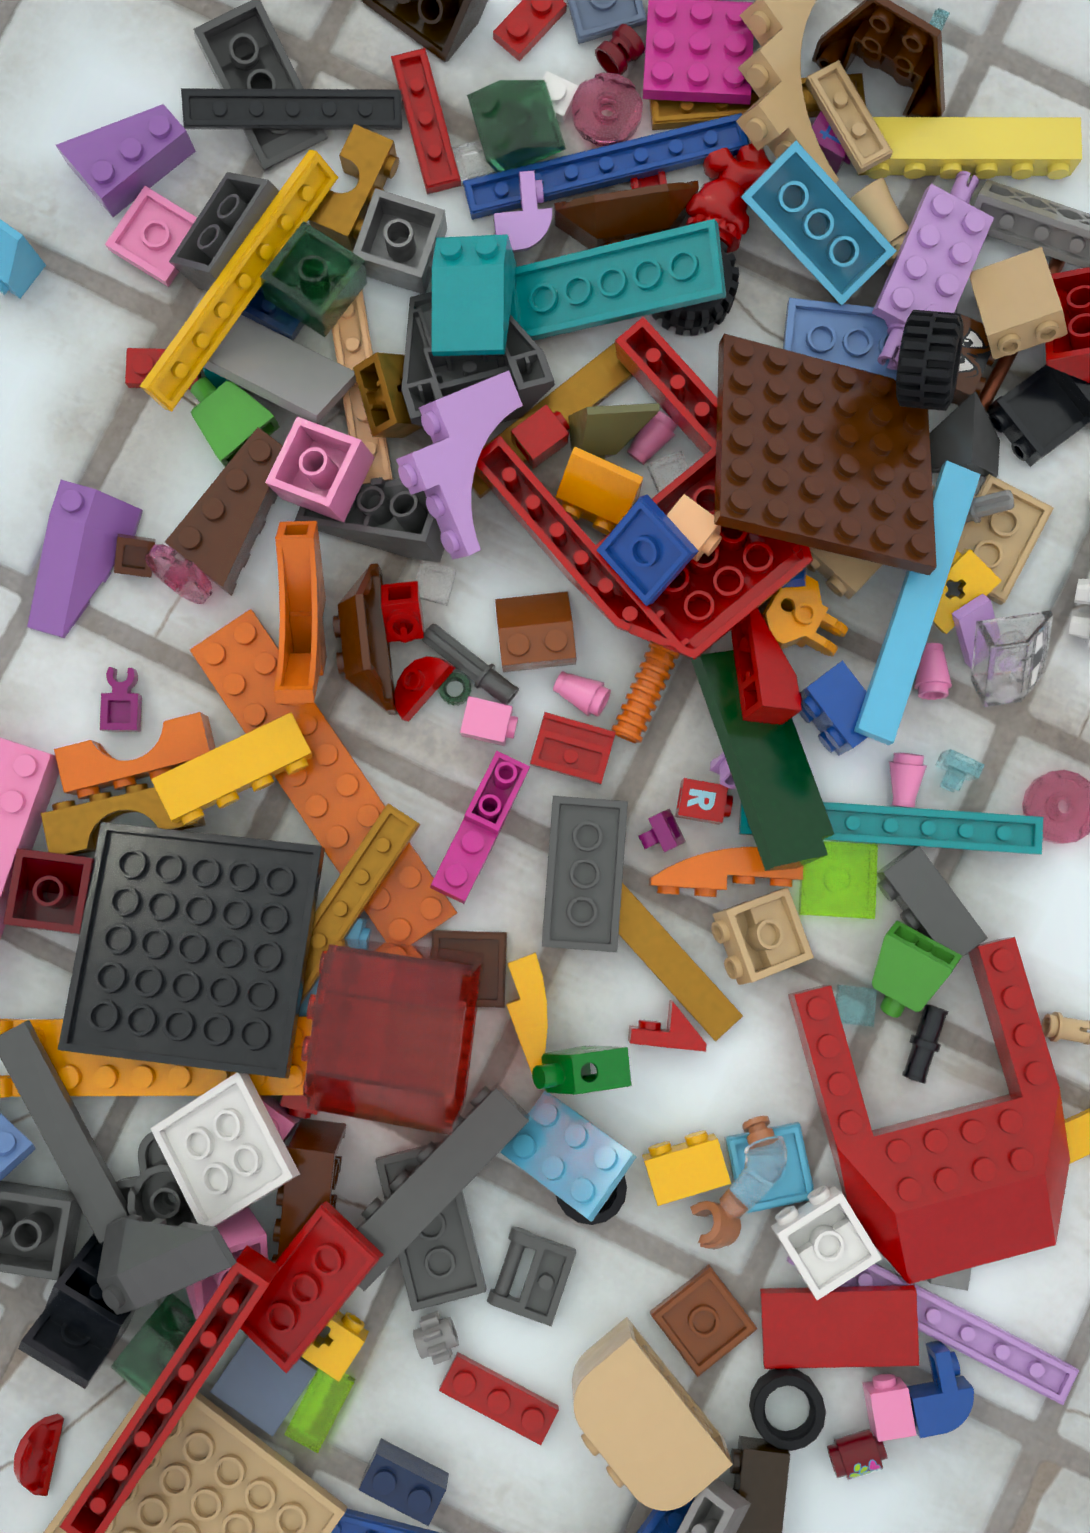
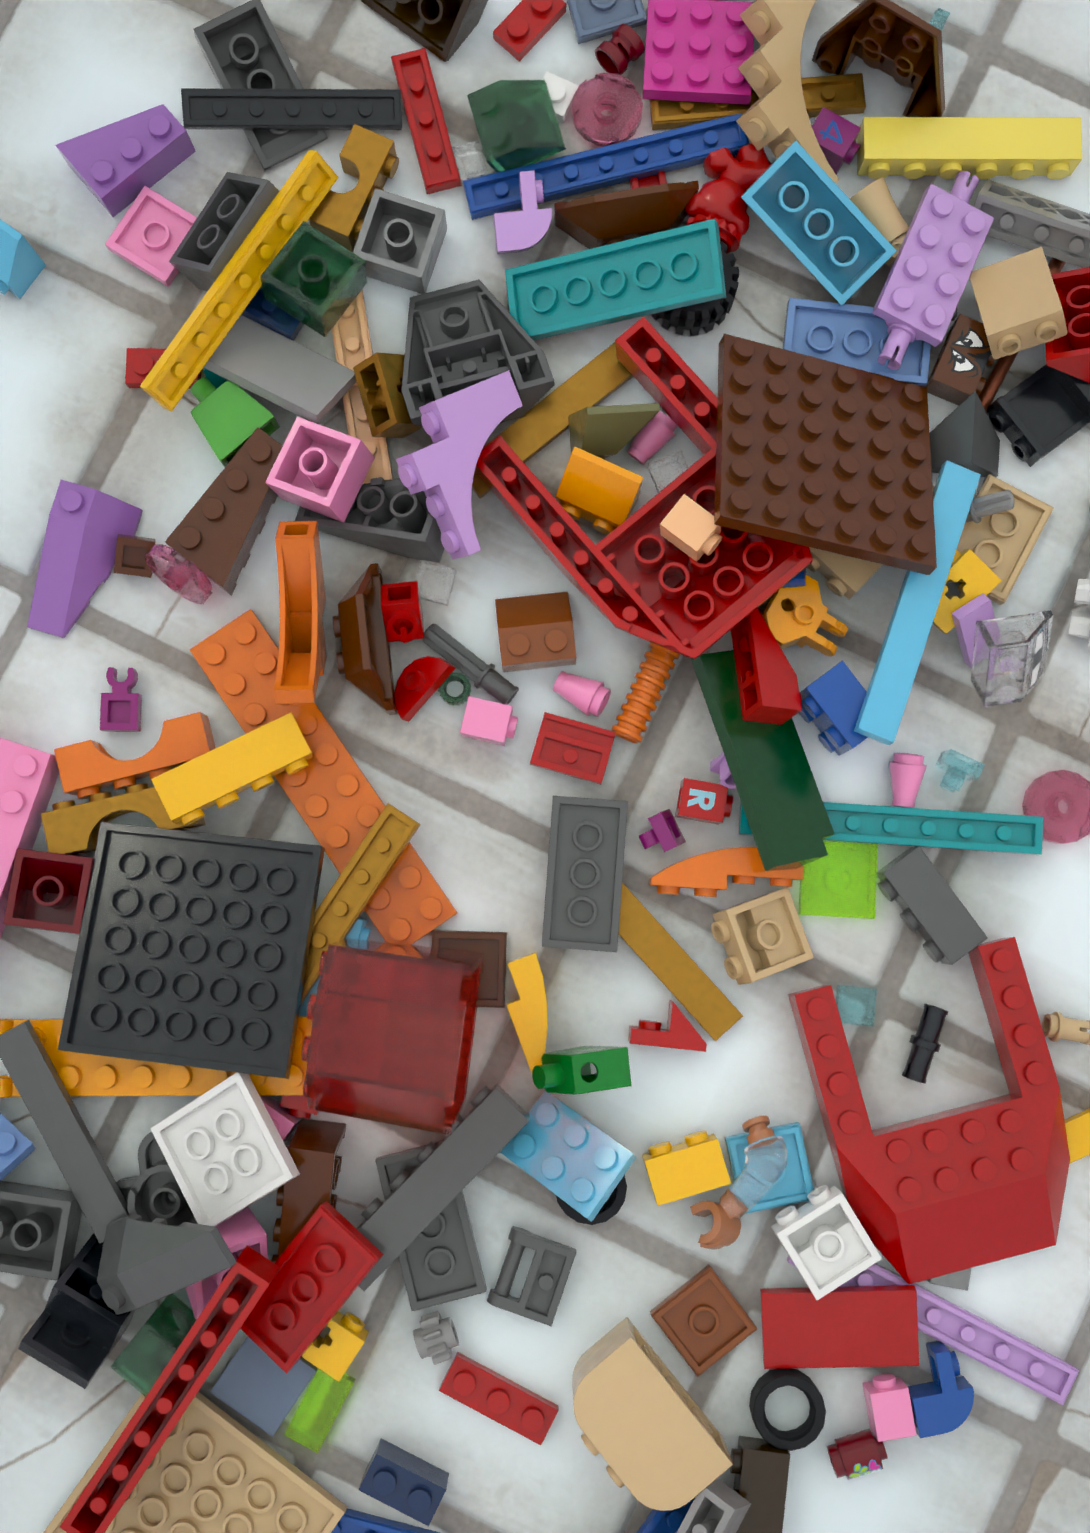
(37, 1454): red plate -> none
(471, 294): teal slope -> none
(480, 827): dark pink slope -> none
(540, 435): red brick -> none
(647, 550): blue tile -> none
(848, 117): tan tile -> none
(910, 969): bright green torso -> none
(929, 359): black tyre -> none
(933, 673): bright pink cone -> none

